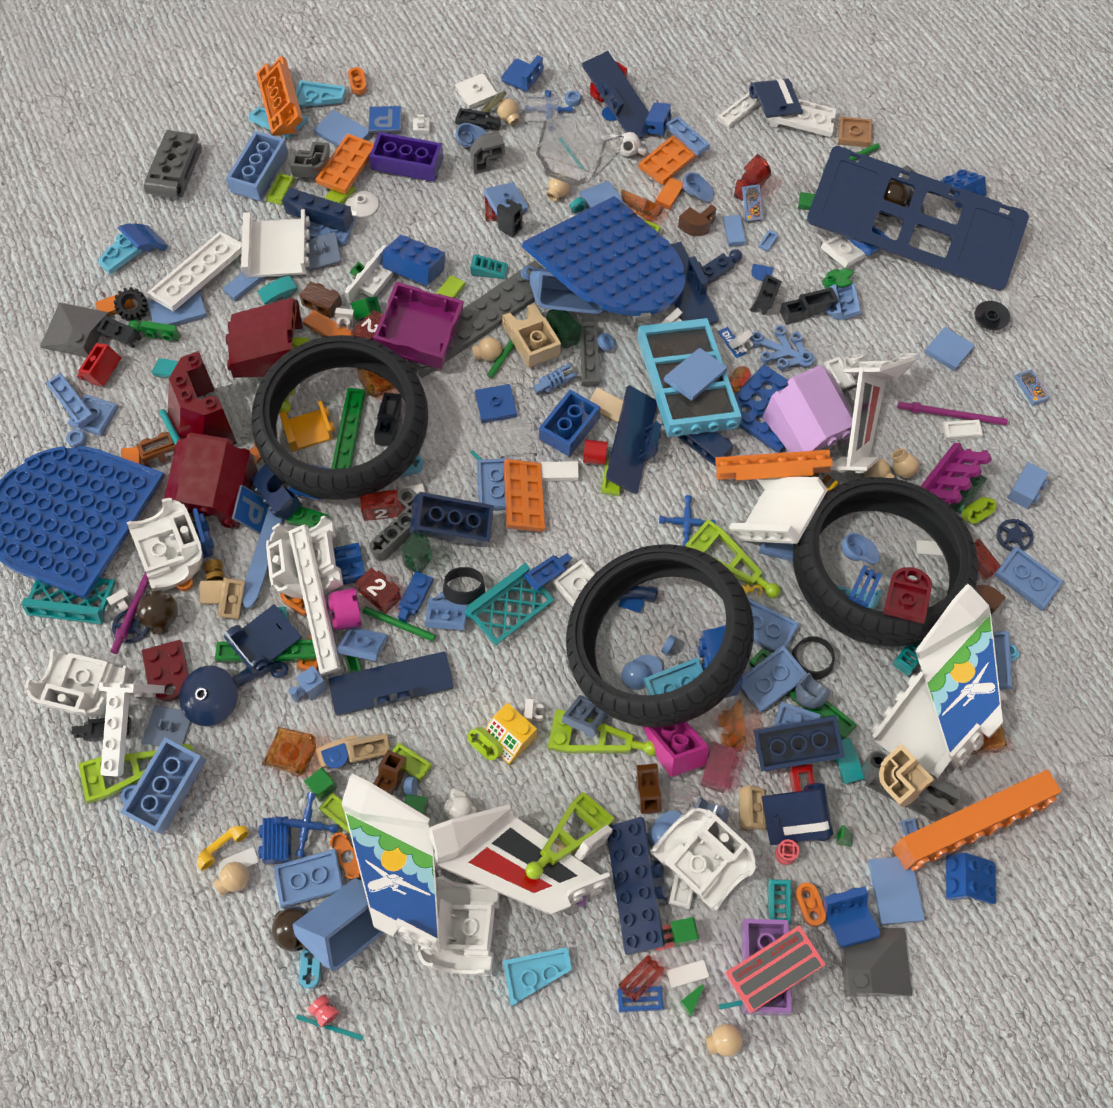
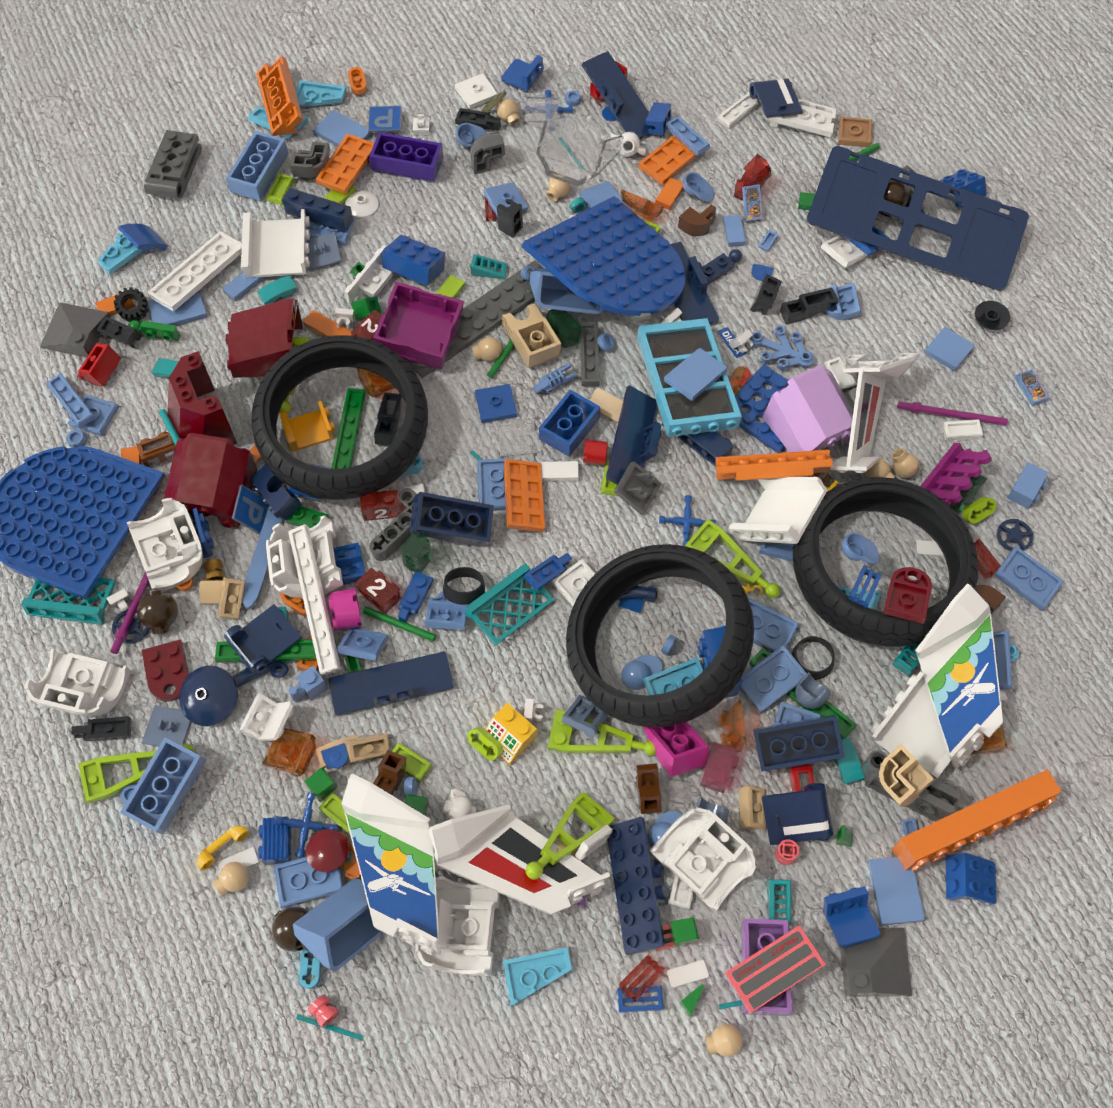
(116, 722): white bracket -> none
(266, 718): none -> white bracket
(320, 299): reddish brown brick -> none
(327, 850): none -> dark red dish
(637, 487): none -> dark grey plate
(810, 905): orange plate -> none
(838, 277): green plate -> none

